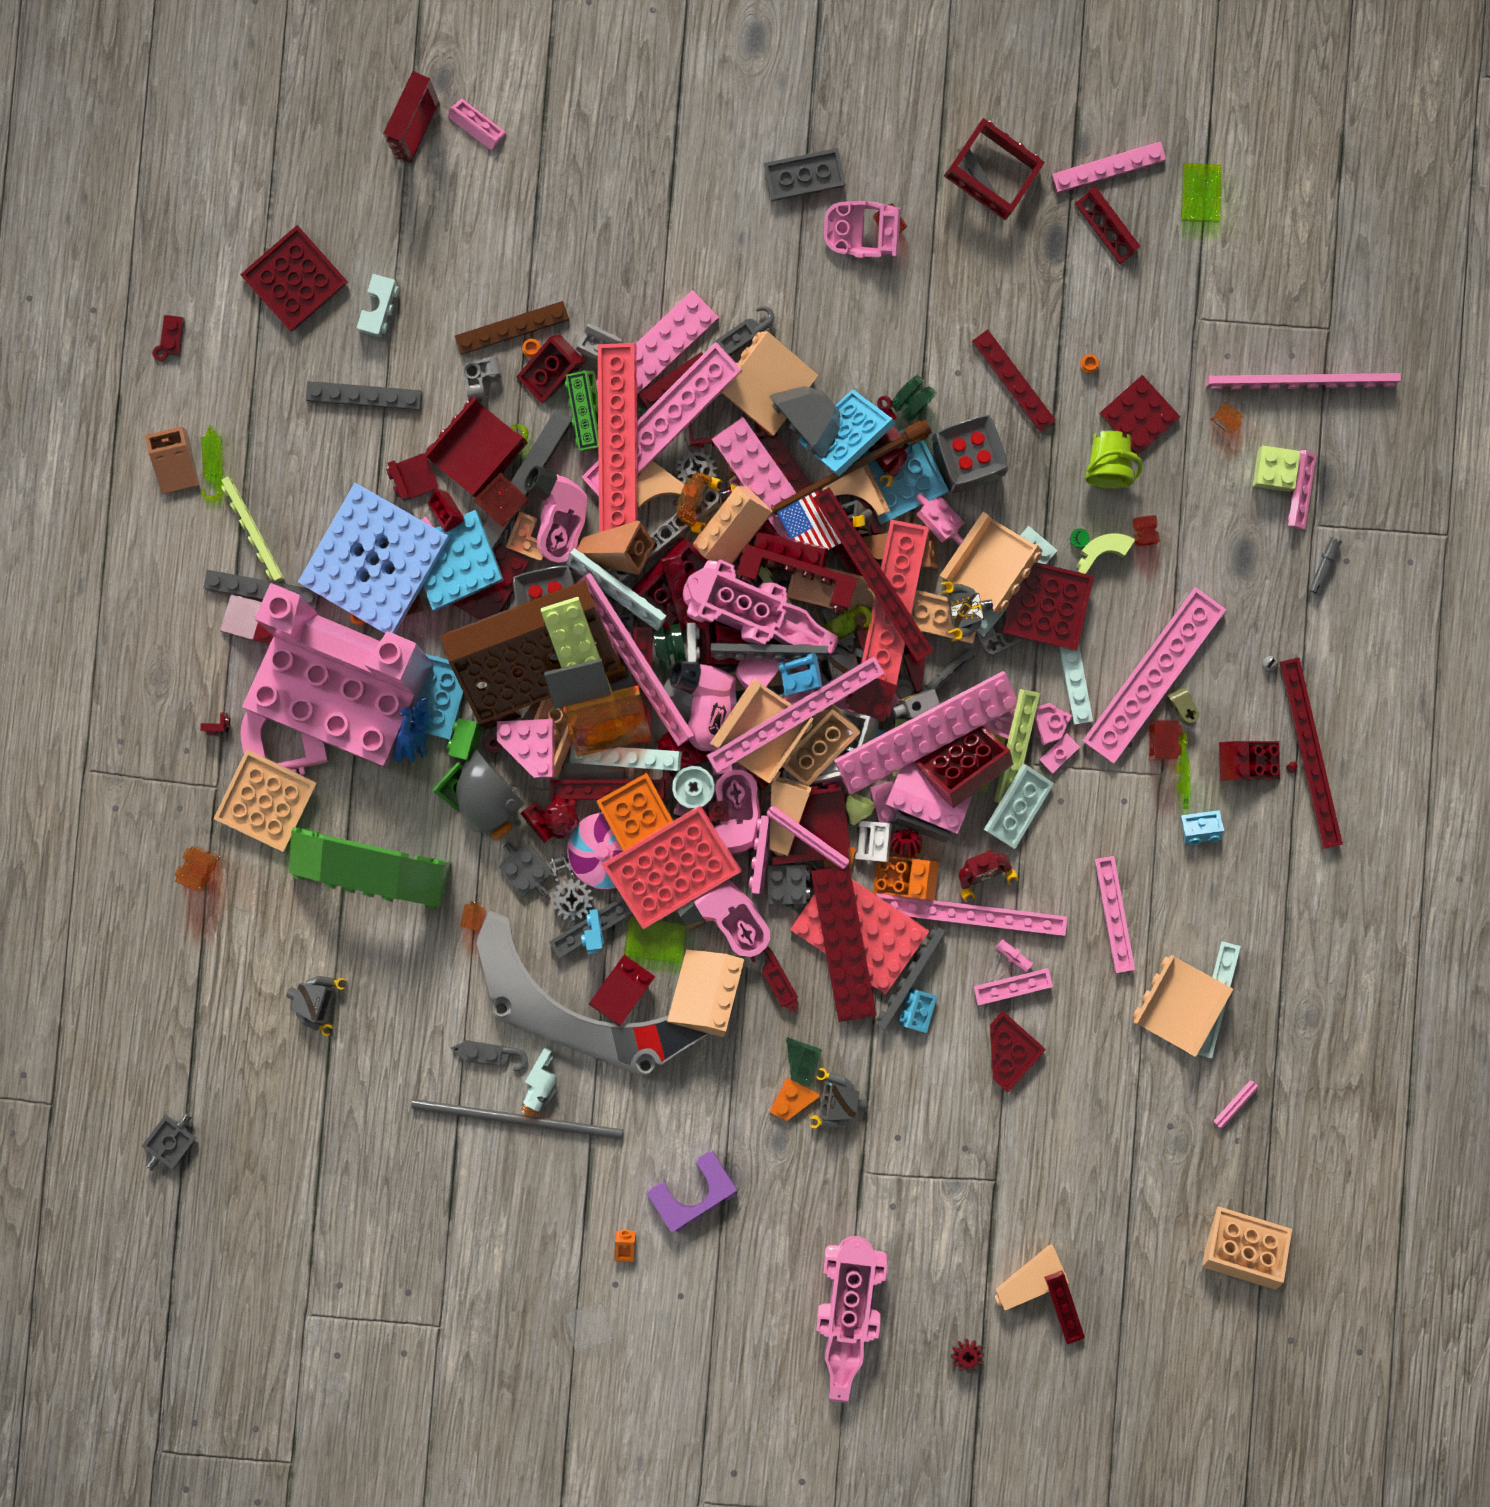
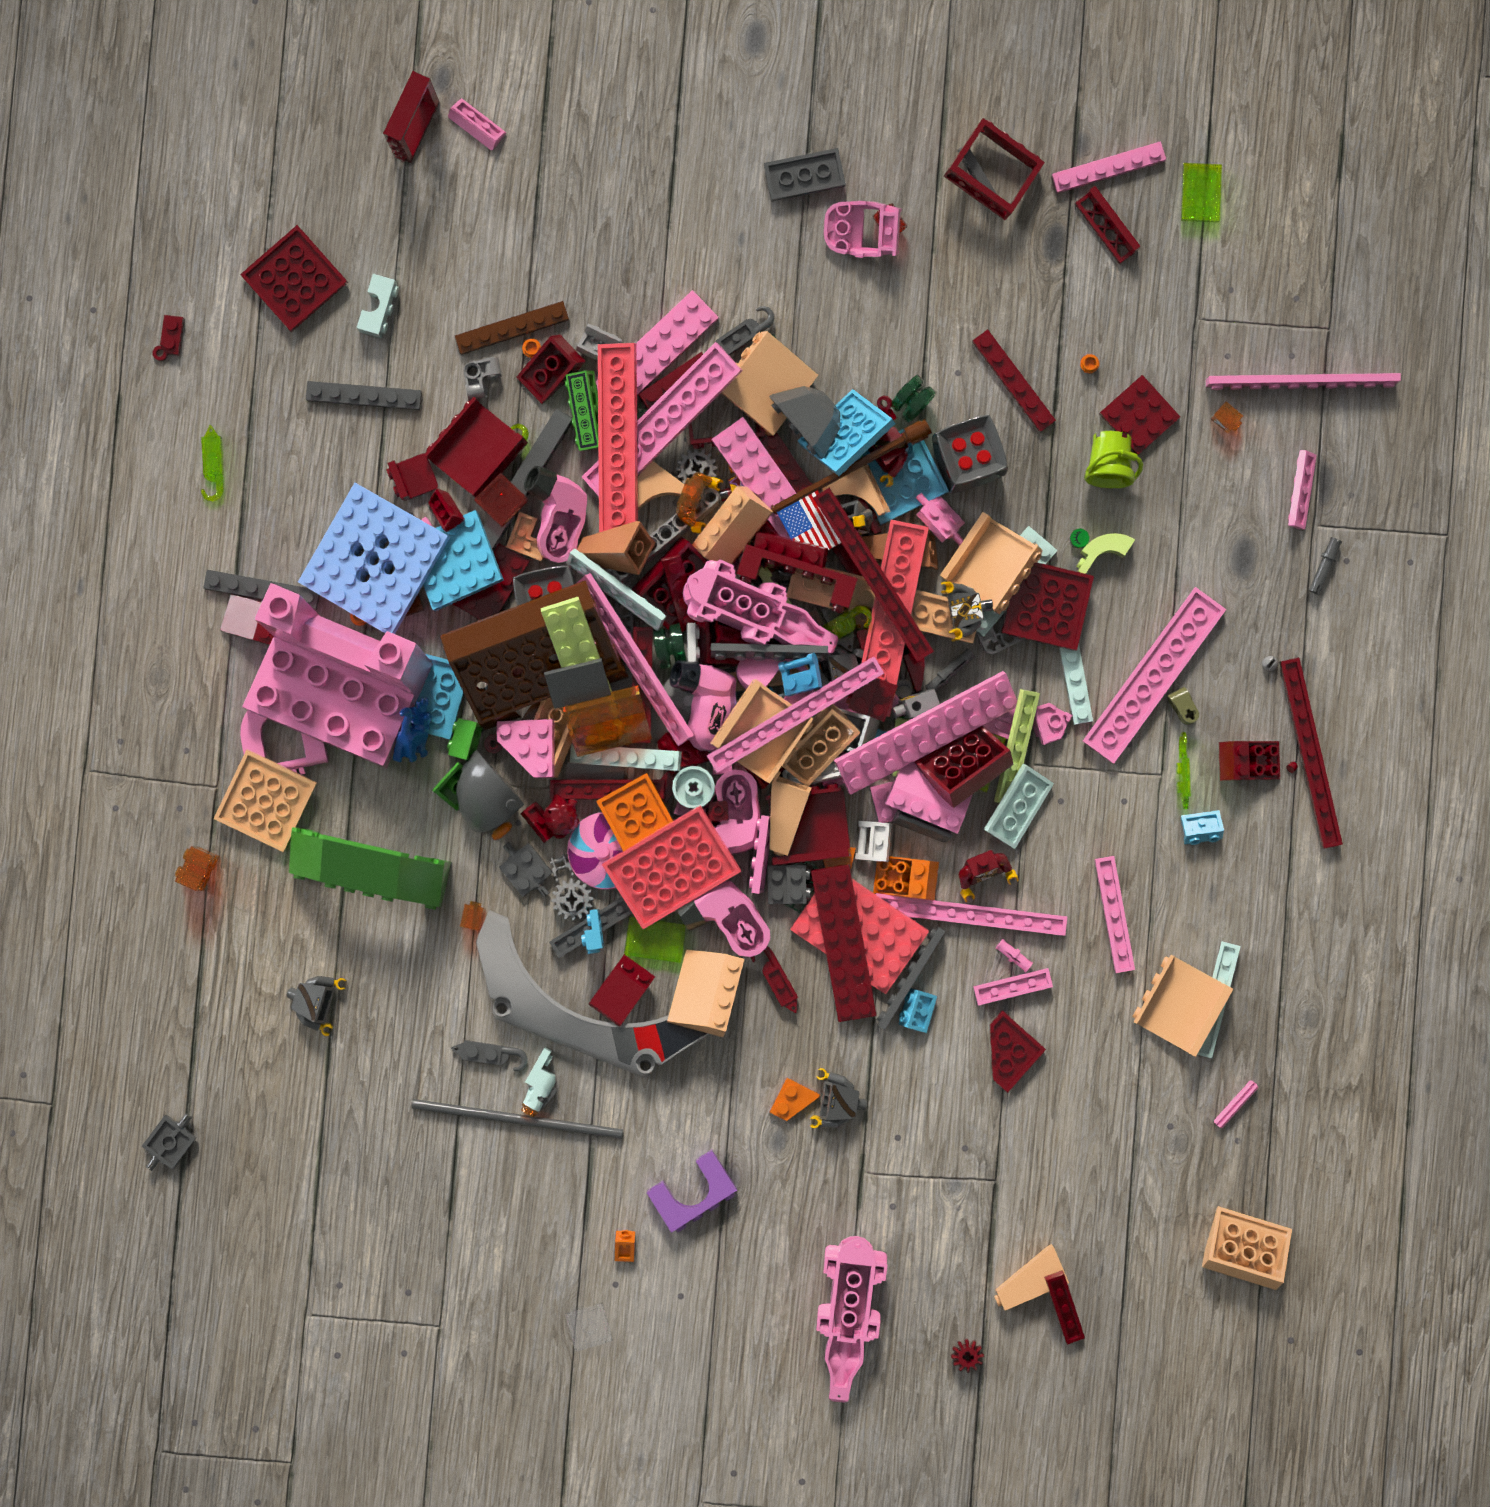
(172, 459): nougat slope -> none
(213, 728): dark red bracket -> none
(255, 536): yellowish green plate -> none
(802, 1060): clear green wing -> none
(807, 837): bright pink axle -> none
(858, 808): yellowish green helmet -> none
(906, 843): dark red gear -> none
(1059, 753): bright pink plate -> none
(1146, 530): clear red wheel -> none
(1164, 740): clear red brick -> none
(1276, 468): yellowish green brick -> none

